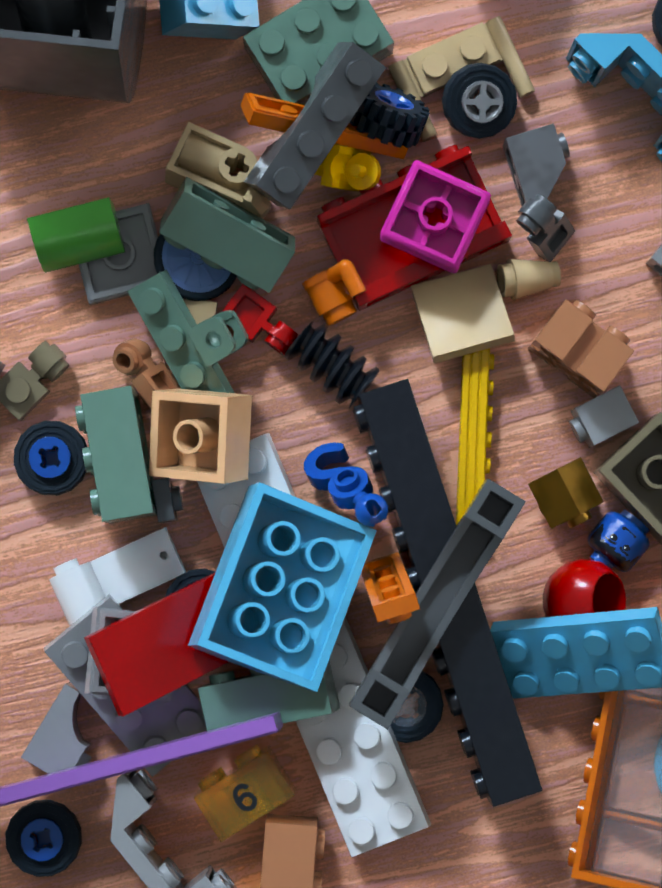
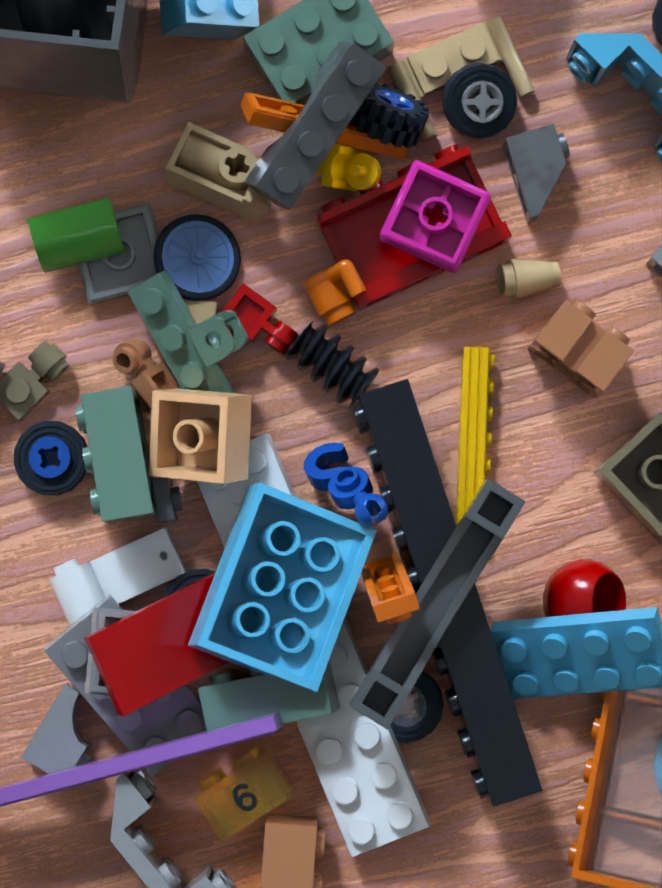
(52, 825): black wheel -> none
(227, 236): sand green brick -> none
(462, 313): tan tile -> none
(547, 226): dark grey plate -> none
(566, 494): pearl gold brick -> none
(602, 417): light grey brick -> none
(619, 540): blue head -> none

